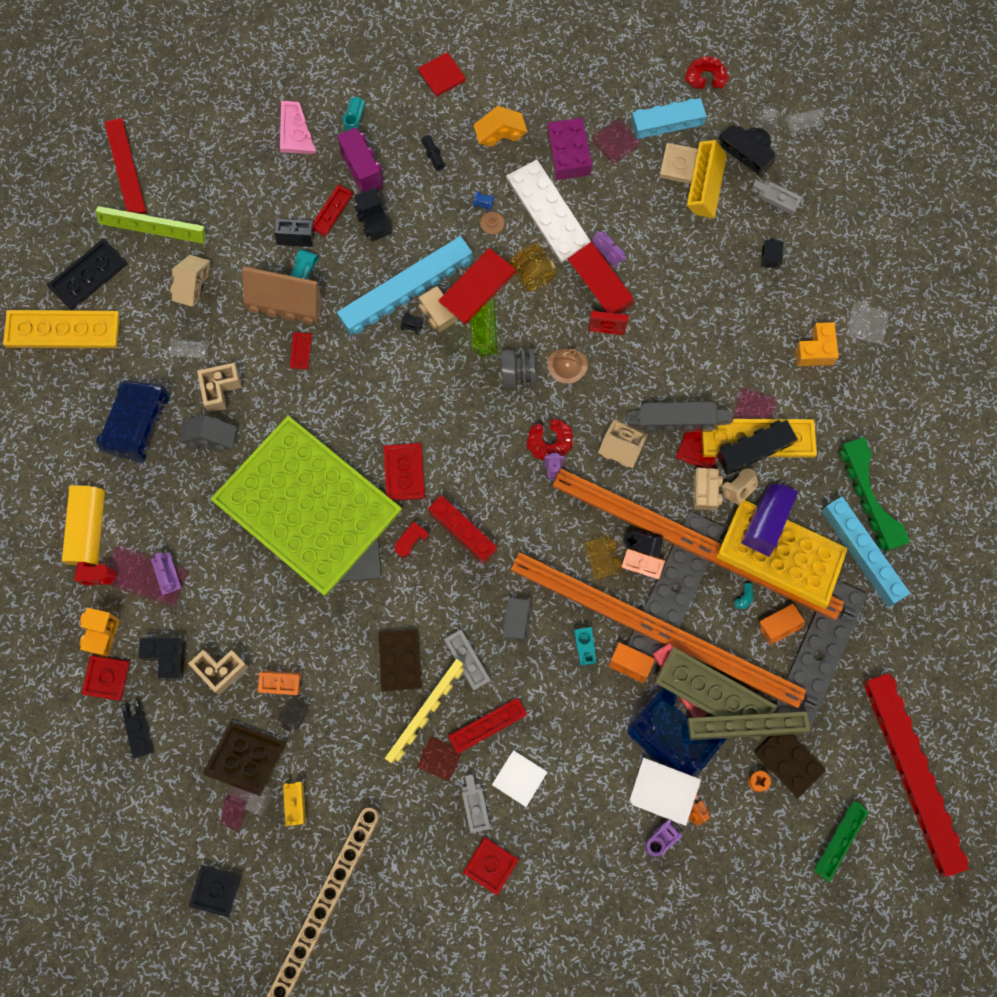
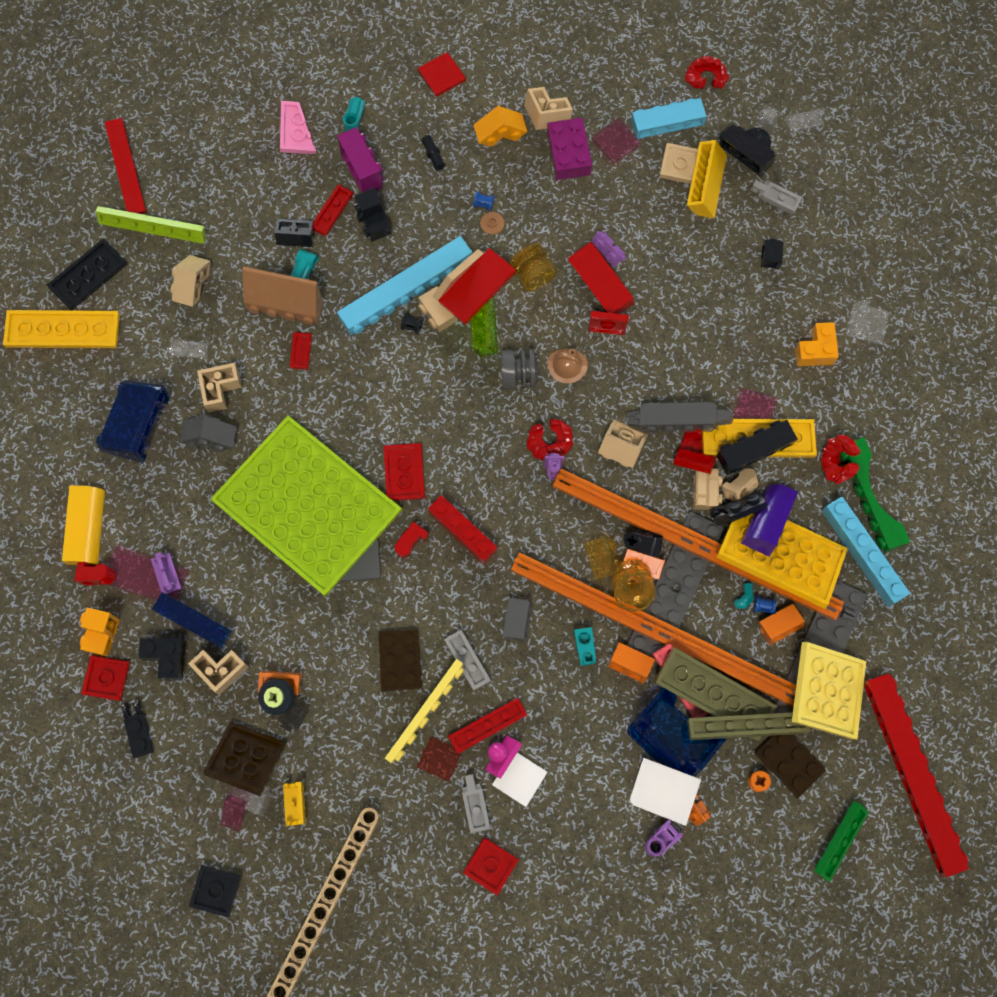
(192, 621): none -> clear blue brick
(283, 698): none -> black wheel
(454, 276): none -> tan tile
(502, 755): none -> dark pink tile
(546, 110): none -> tan brick
(548, 210): white plate -> none
(636, 594): none -> clear yellow wheel
(695, 460): none -> red tile
(738, 509): none -> black hinge
(764, 605): none -> blue bush
(829, 691): none -> light yellow plate
(831, 460): none -> red piece

